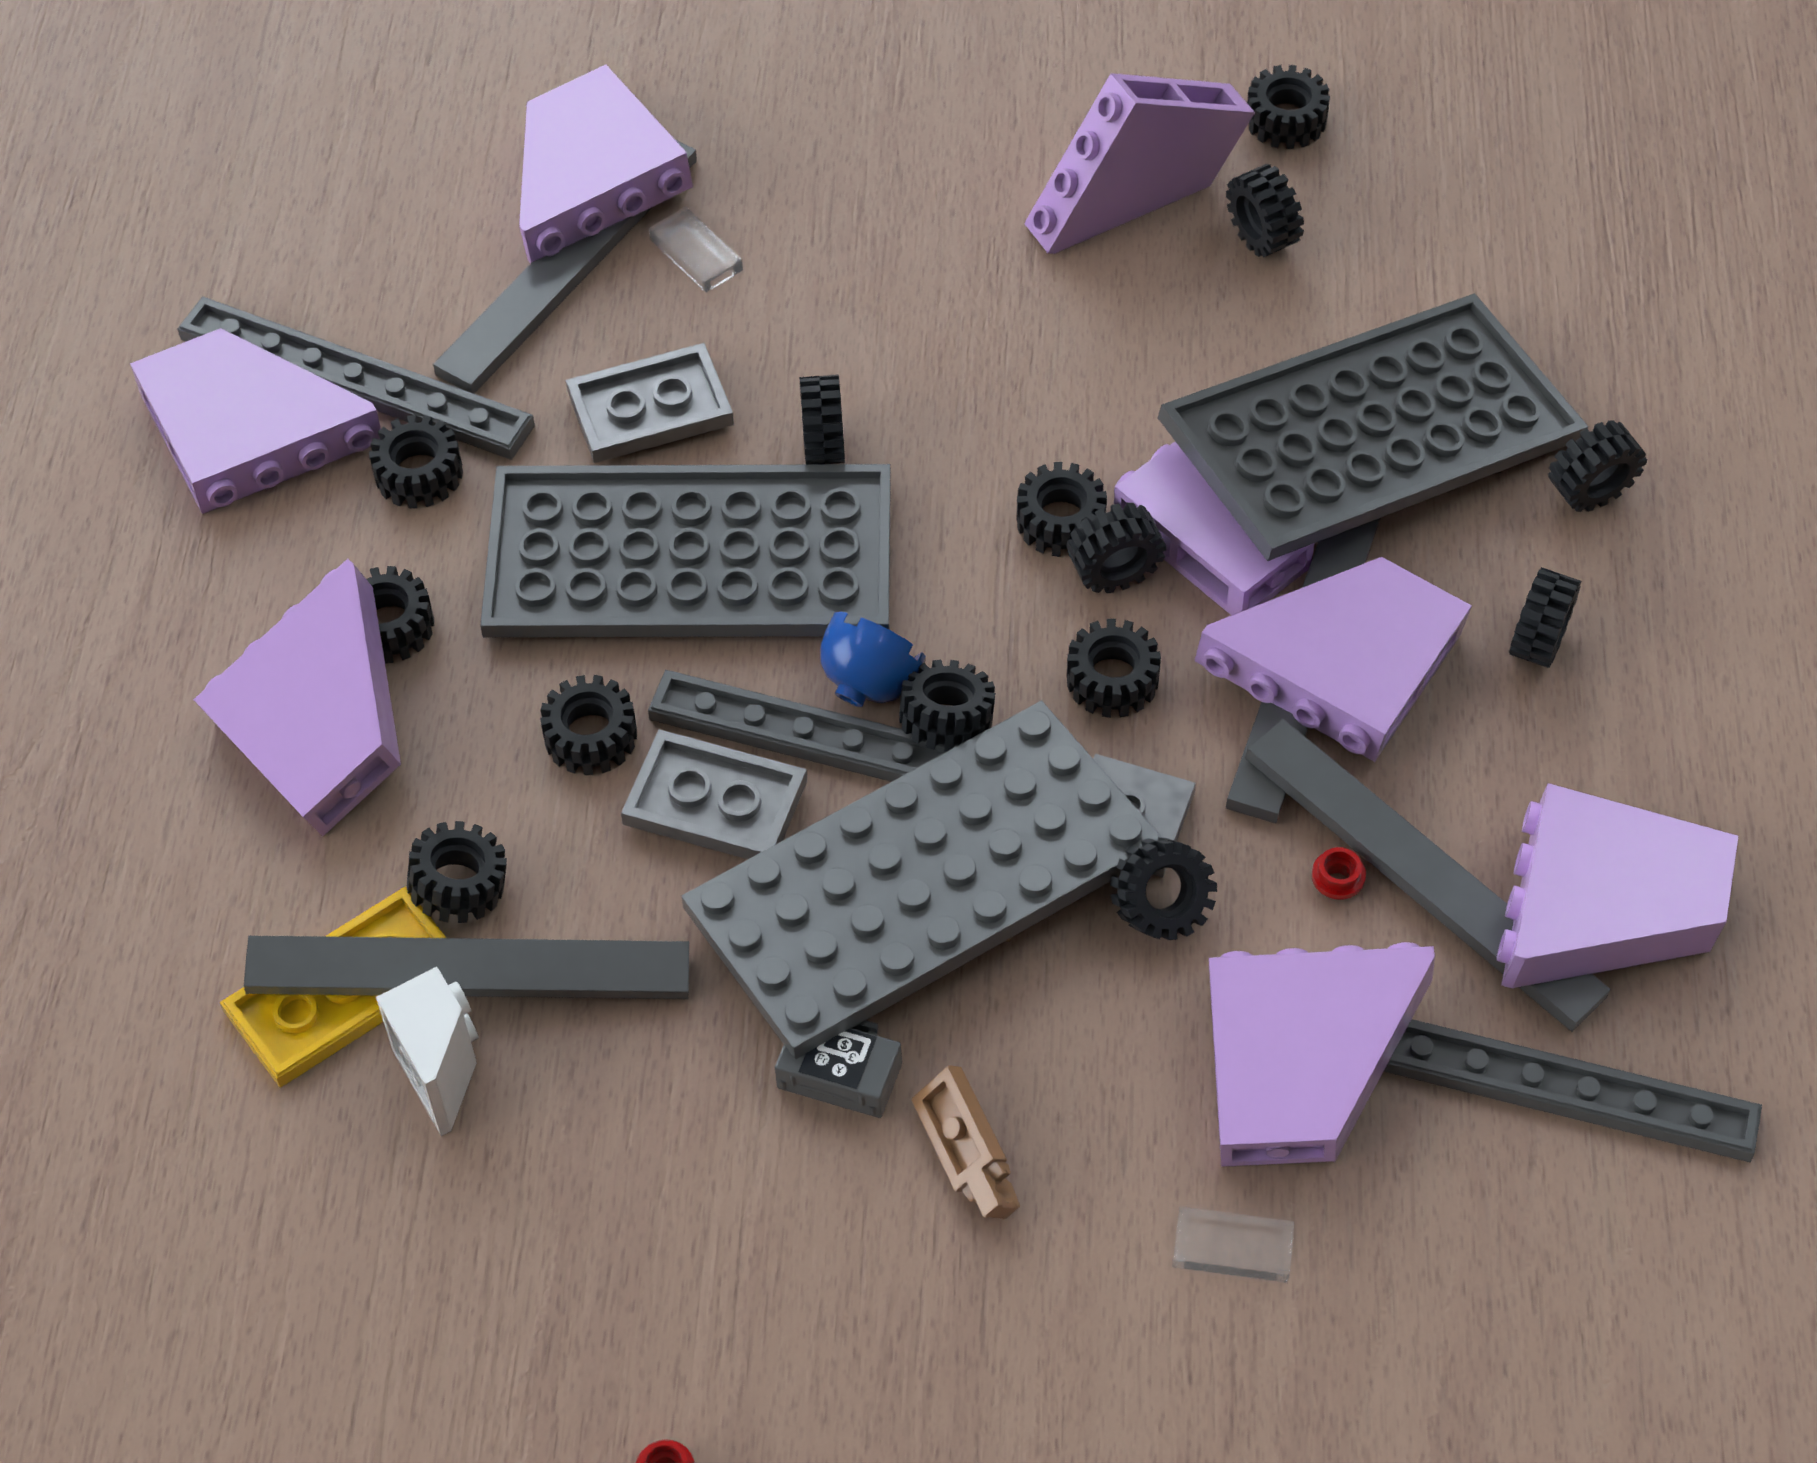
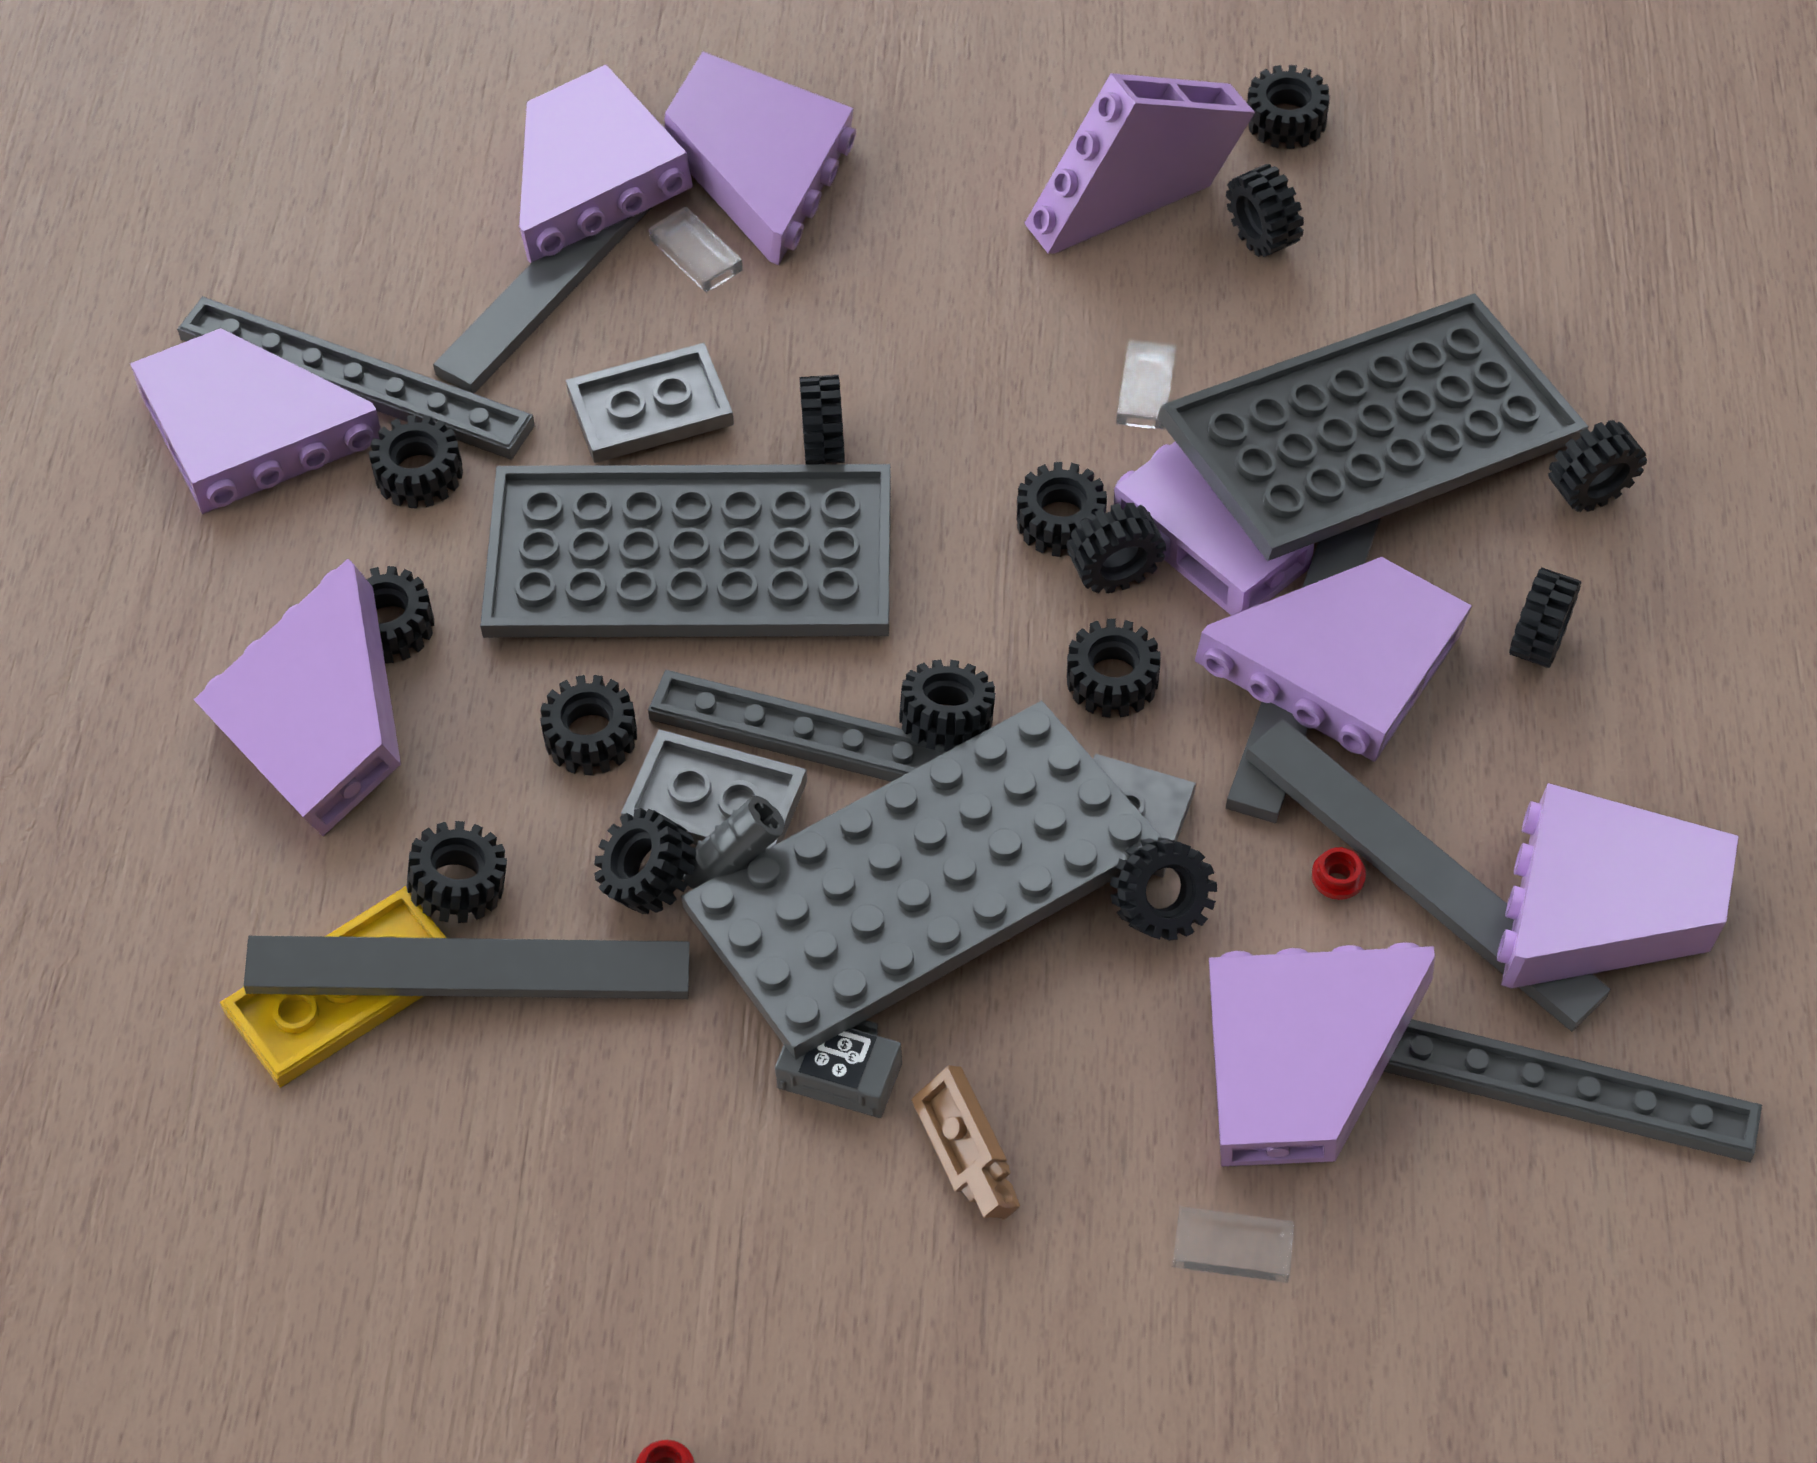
(432, 1041): white slope -> none
(662, 872): none -> black tyre
(736, 841): none -> dark grey axle
(759, 147): none -> lavender slope
(866, 660): blue cylinder -> none
(1145, 383): none -> clear tile

